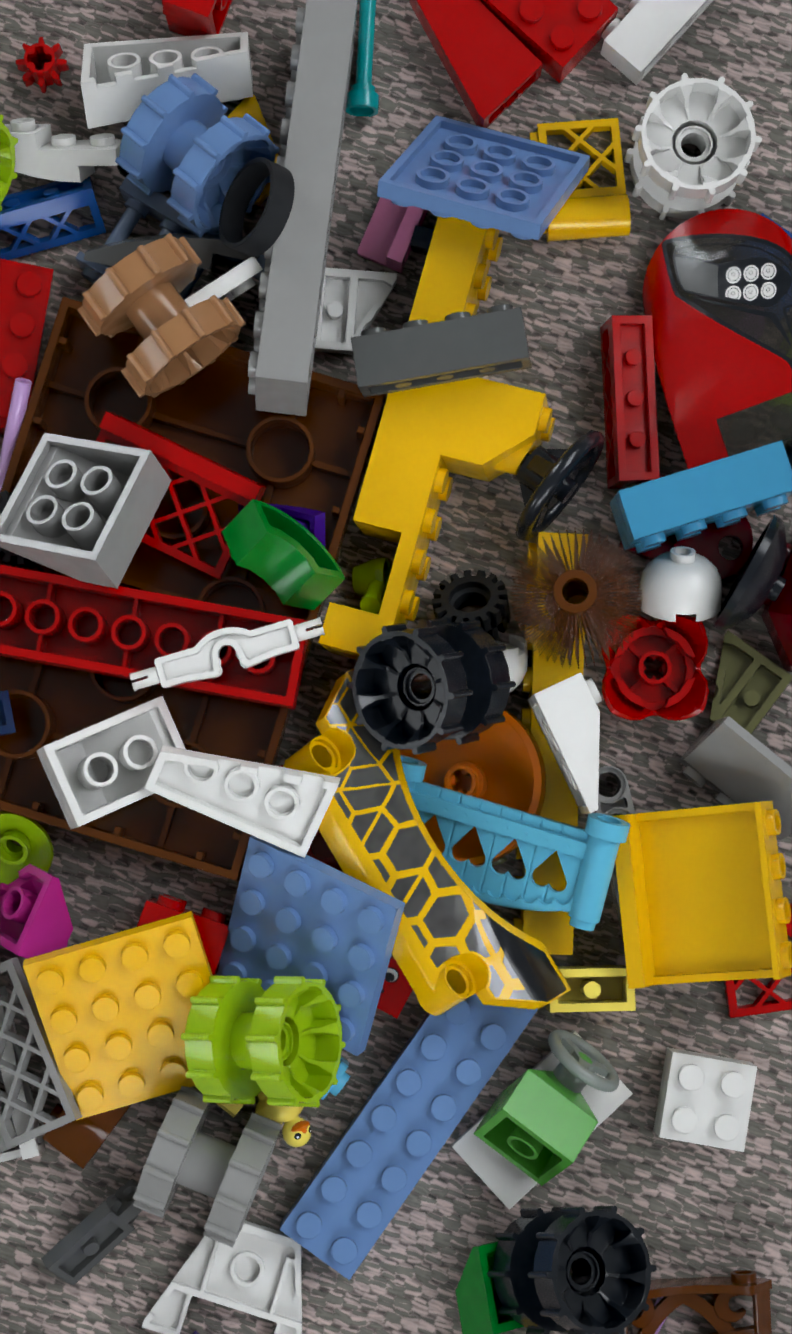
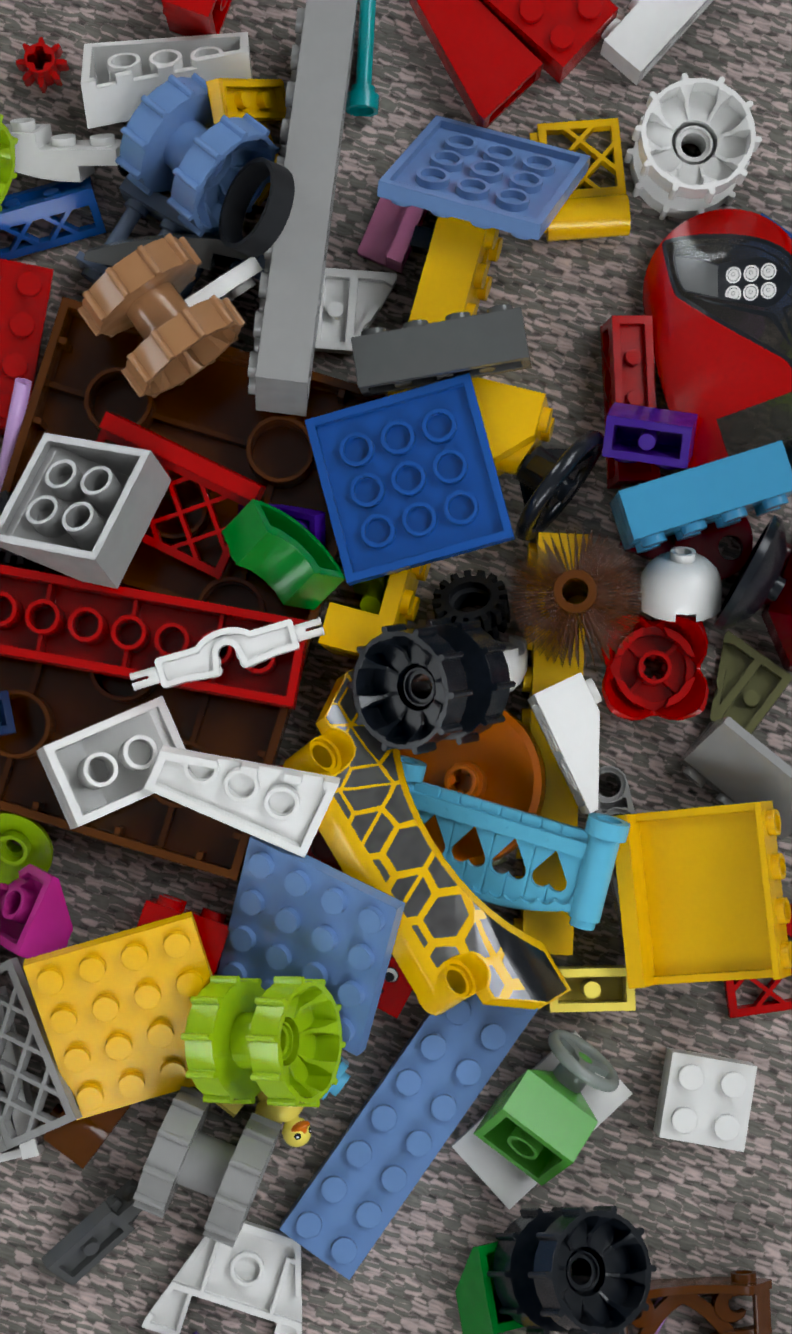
(258, 97): none -> yellow tile
(409, 479): none -> blue plate
(649, 436): none -> dark purple brick

